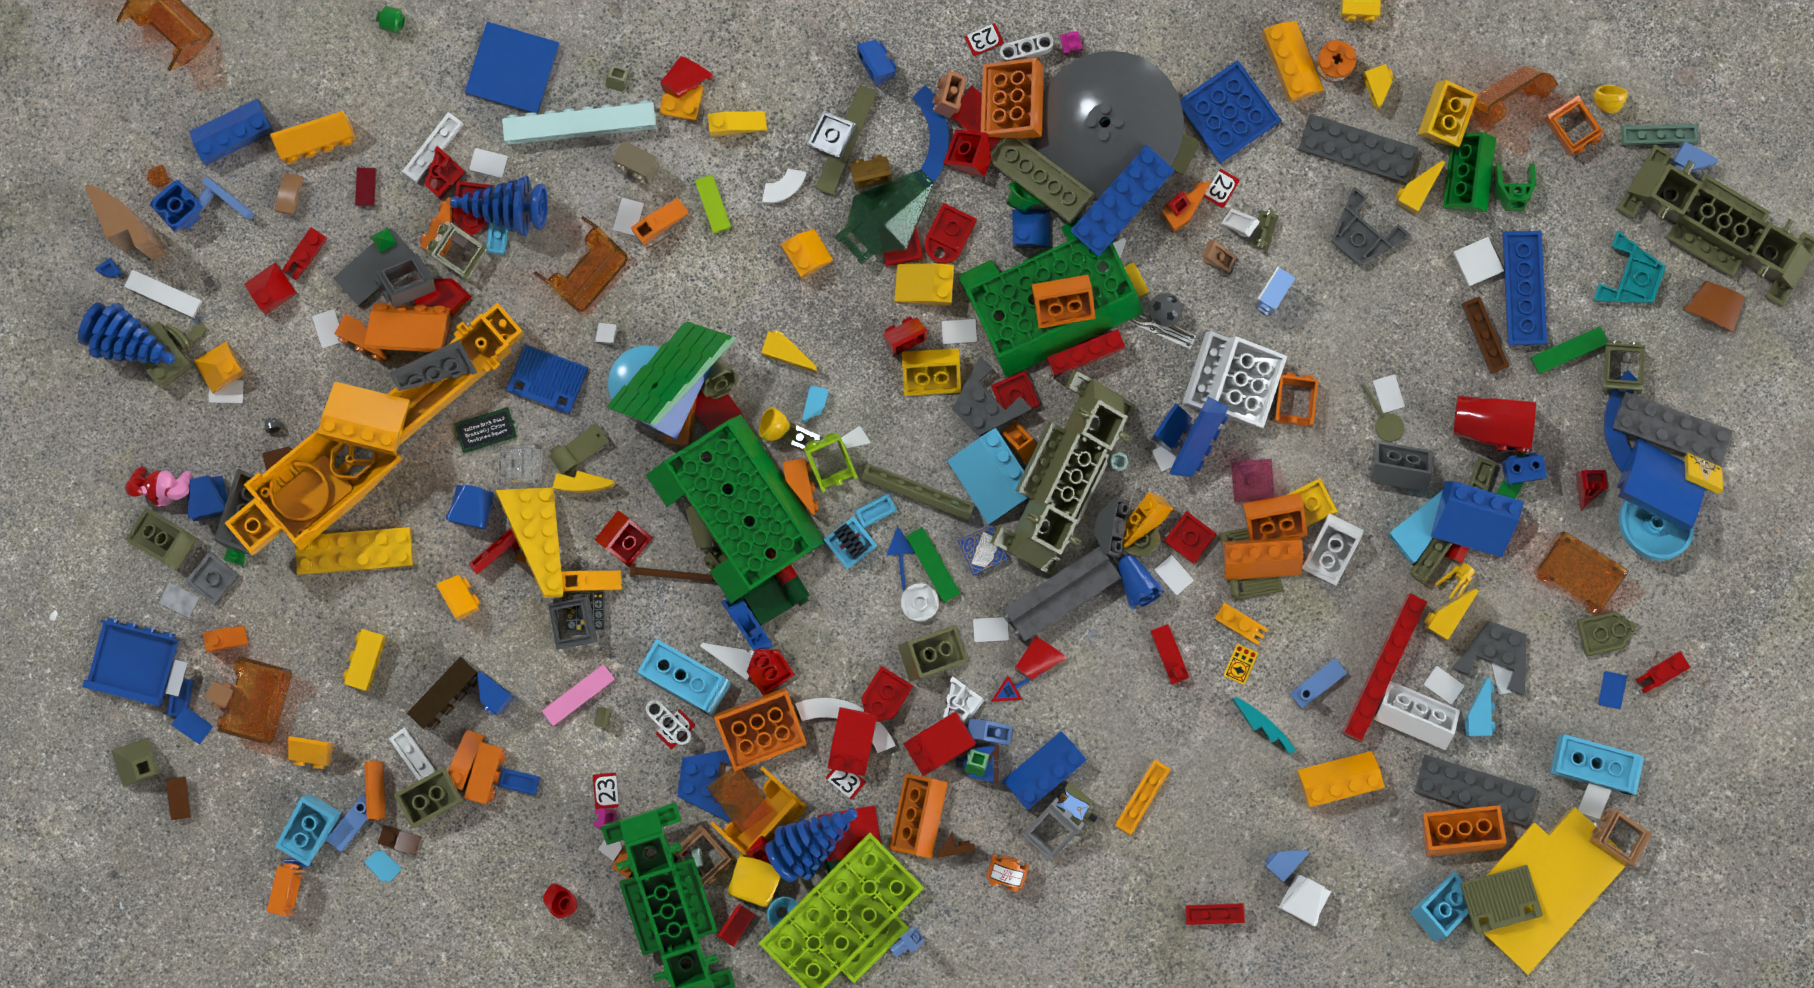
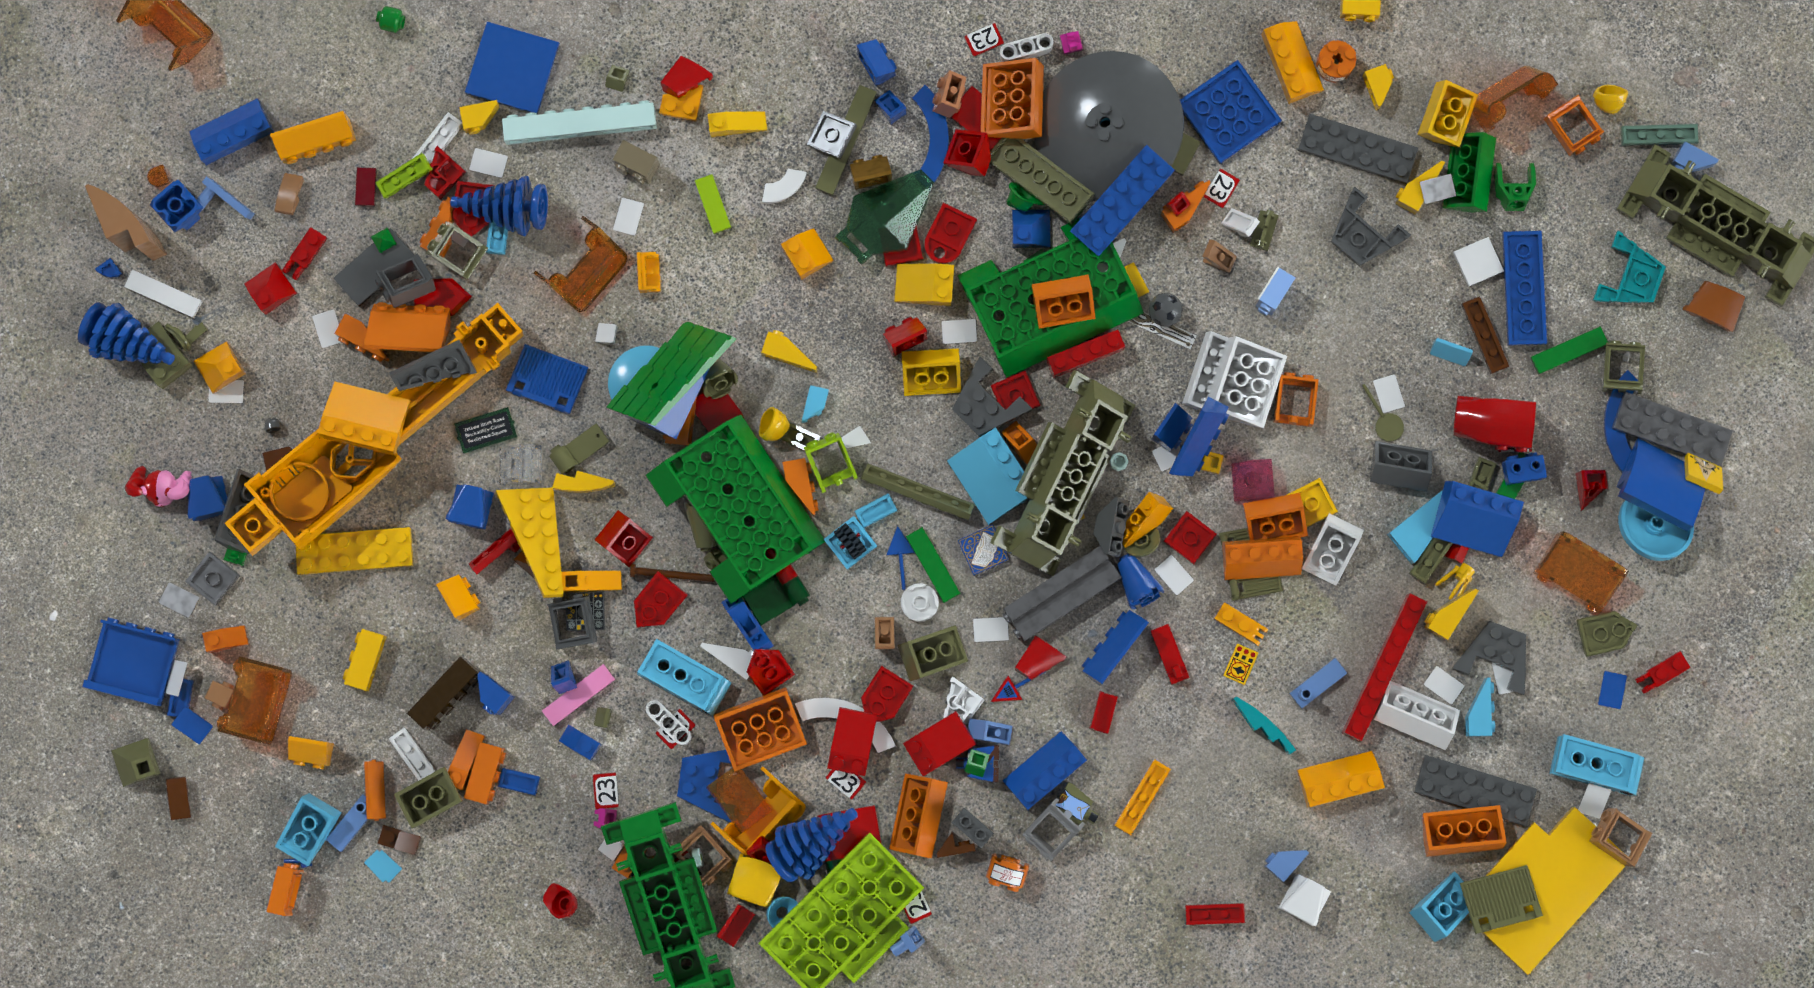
(161, 538): olive slope -> none
(404, 176): none -> lime tile
(478, 116): none -> yellow slope
(563, 677): none -> blue slope
(580, 742): none -> blue slope
(648, 272): none -> light orange hinge
(657, 601): none -> red tile
(659, 221): orange slope -> none
(884, 633): none -> medium nougat slope
(891, 106): none -> blue slope
(917, 909): none -> sticker
(972, 827): none -> dark grey window
(1103, 712): none -> red panel
(1115, 646): none -> blue slope
(1212, 463): none -> yellow tile
(1437, 188): none -> flat silver sticker
(1451, 352): none -> medium azure slope

